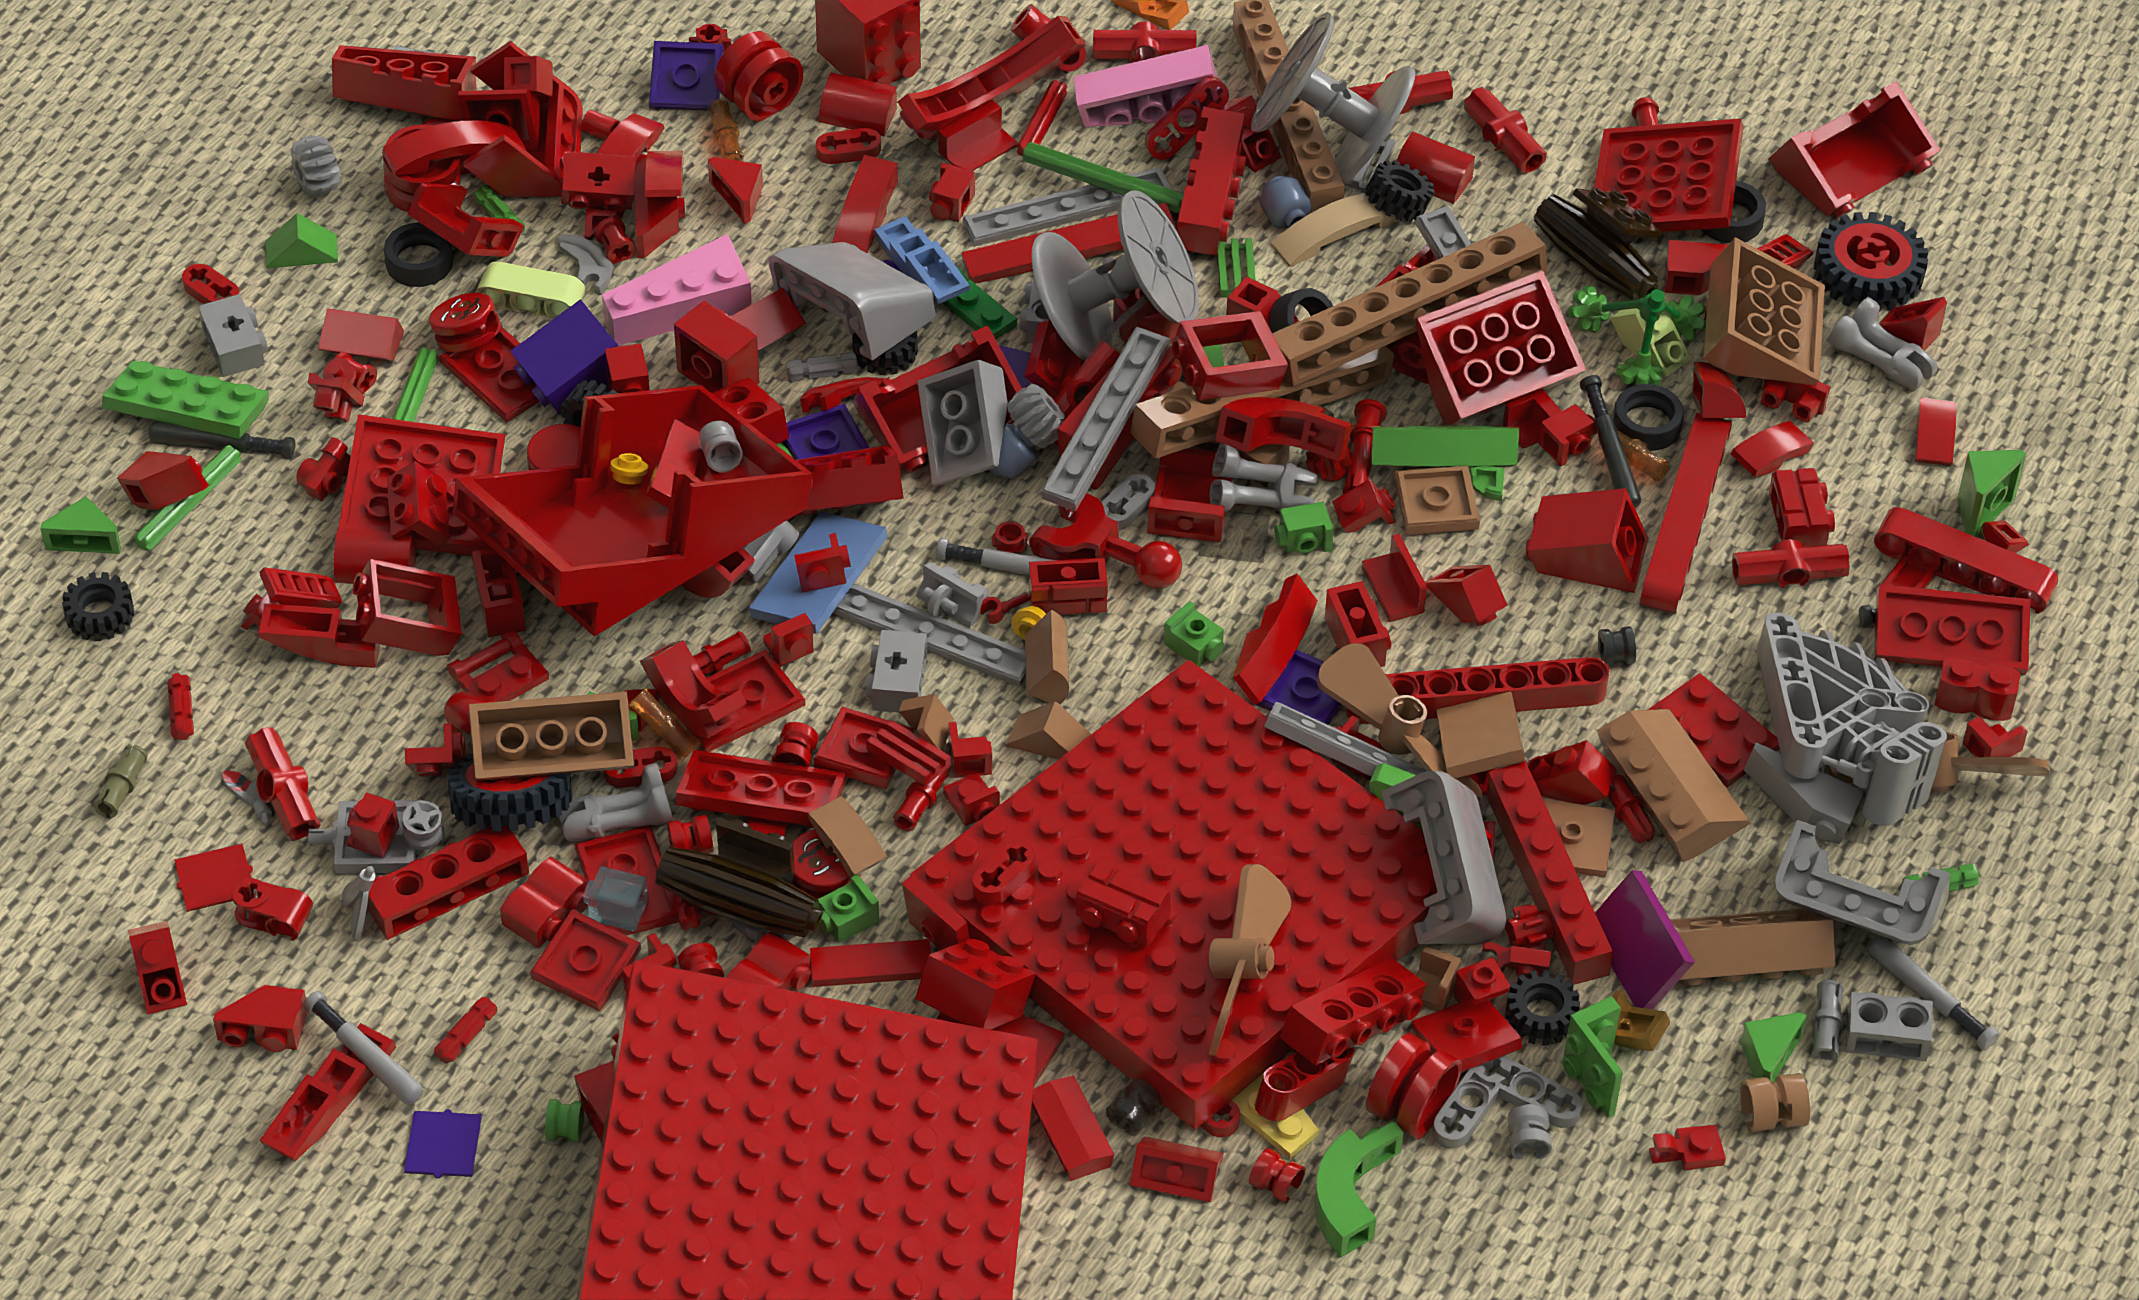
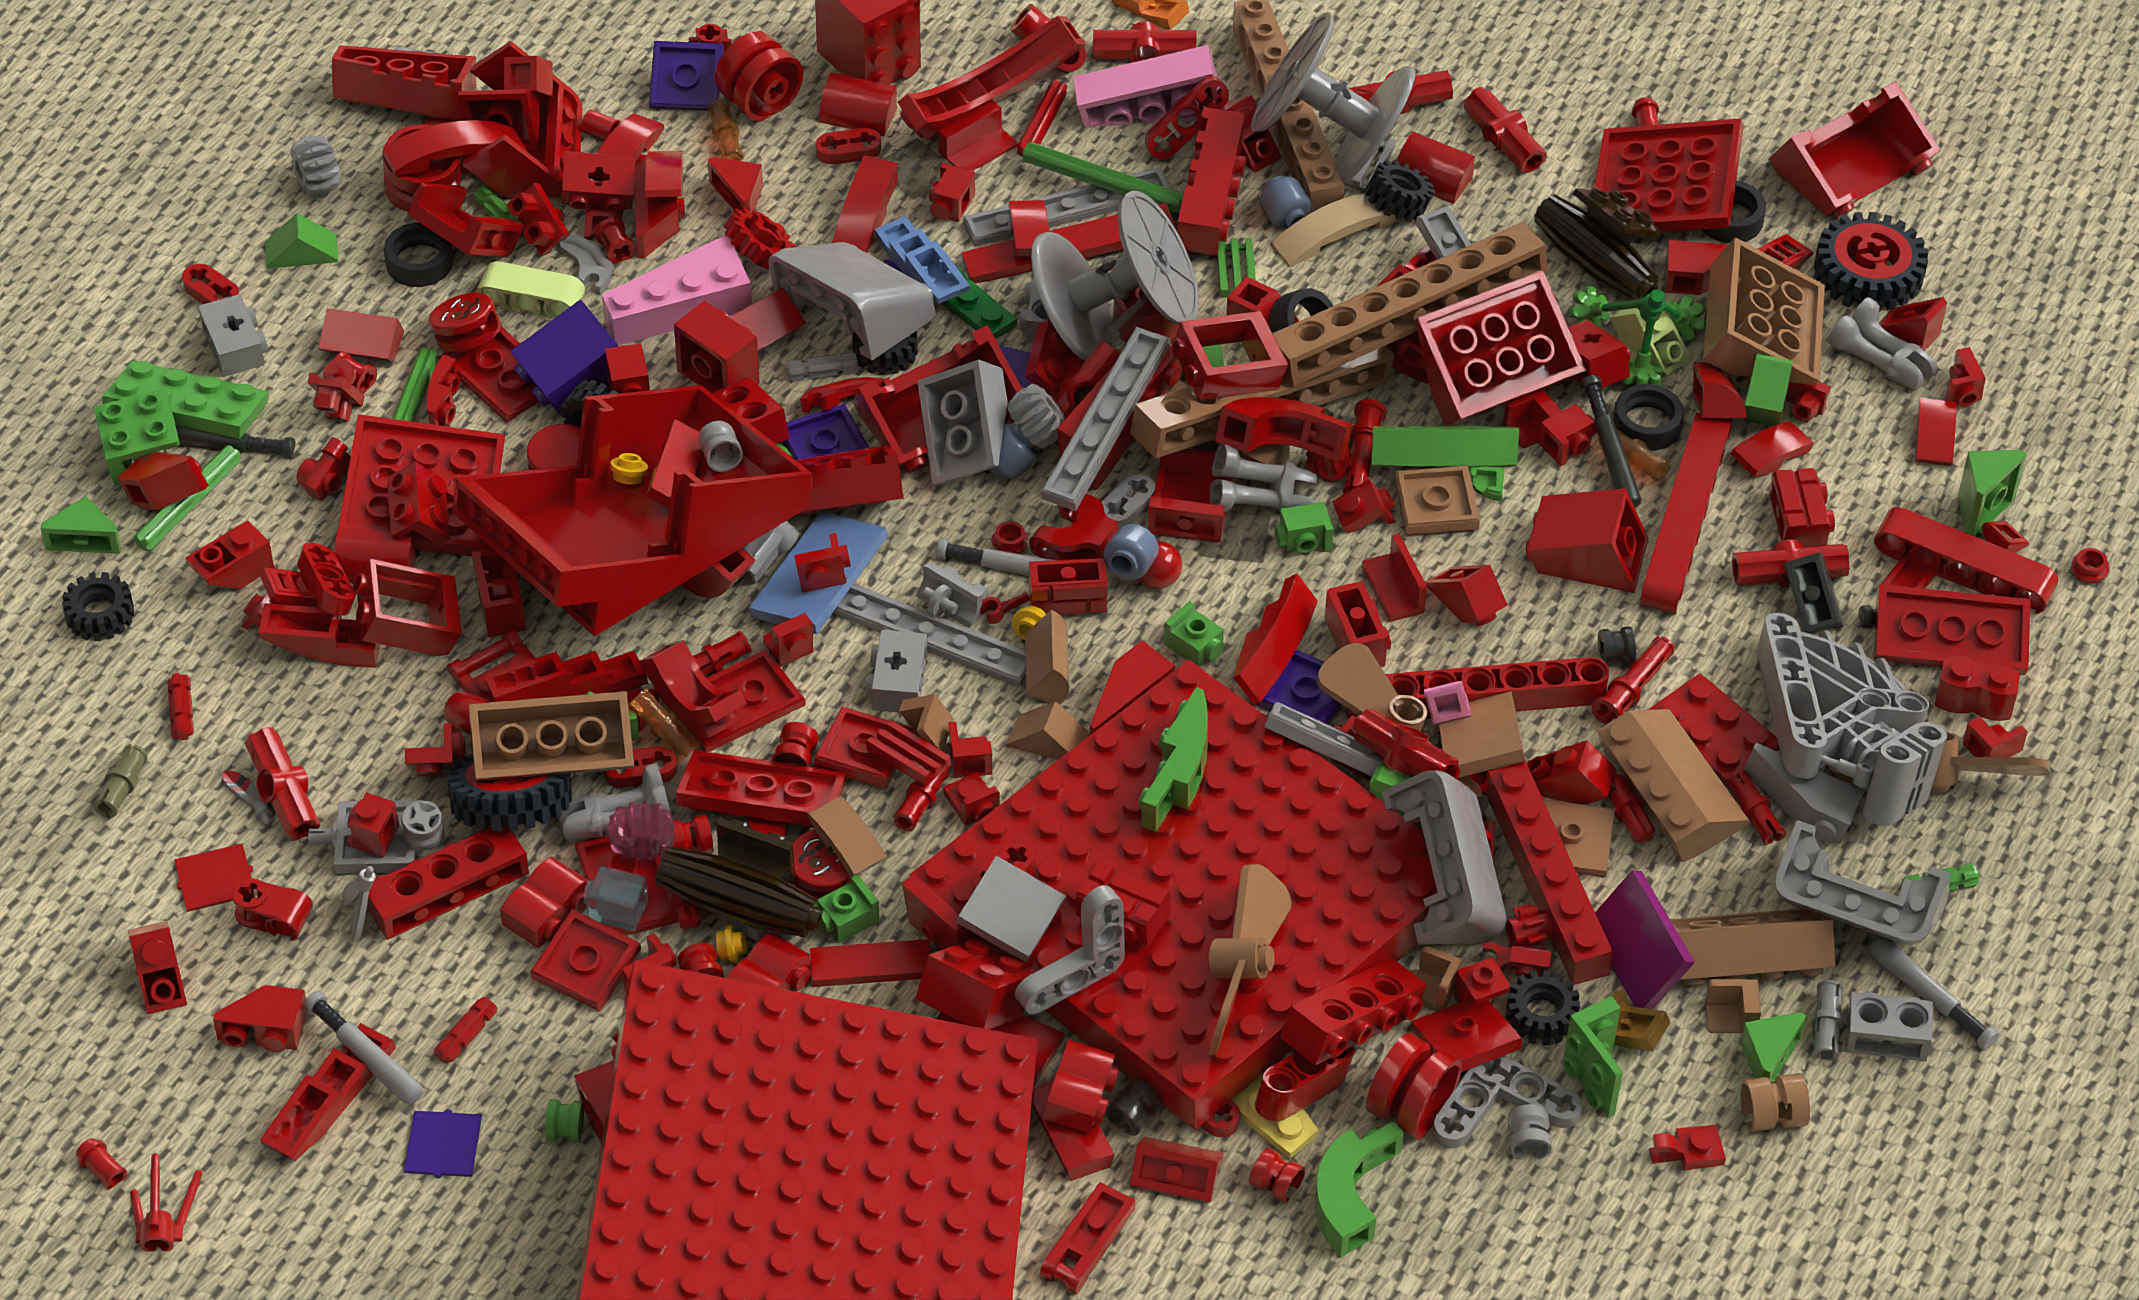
(95, 1157): none -> red pin
(135, 429): none -> bright green bracket
(158, 1227): none -> red plant
(233, 557): none -> red slope
(326, 579): none -> red beam
(440, 393): none -> red slope
(540, 219): none -> red hips
(577, 676): none -> red slope
(641, 831): none -> clear pink gear
(731, 944): none -> yellow plate
(756, 236): none -> red gear
(1010, 909): none -> light grey tile
(1027, 221): none -> red slope
(1079, 1087): none -> red brick
(1088, 1237): none -> red plate
(1098, 957): none -> light grey beam
(1129, 679): none -> red slope
(1131, 551): none -> sand blue head
(1182, 762): none -> bright green slope
(1401, 745): none -> red piece
(1447, 702): none -> bright pink slope
(1600, 353): none -> red brick
(1626, 690): none -> red pin
(1731, 1004): none -> medium nougat panel
(1755, 807): none -> red pin
(1768, 390): none -> bright green slope
(1814, 593): none -> pearl dark grey slope
(1966, 379): none -> red bracket
(2090, 557): none -> red plate

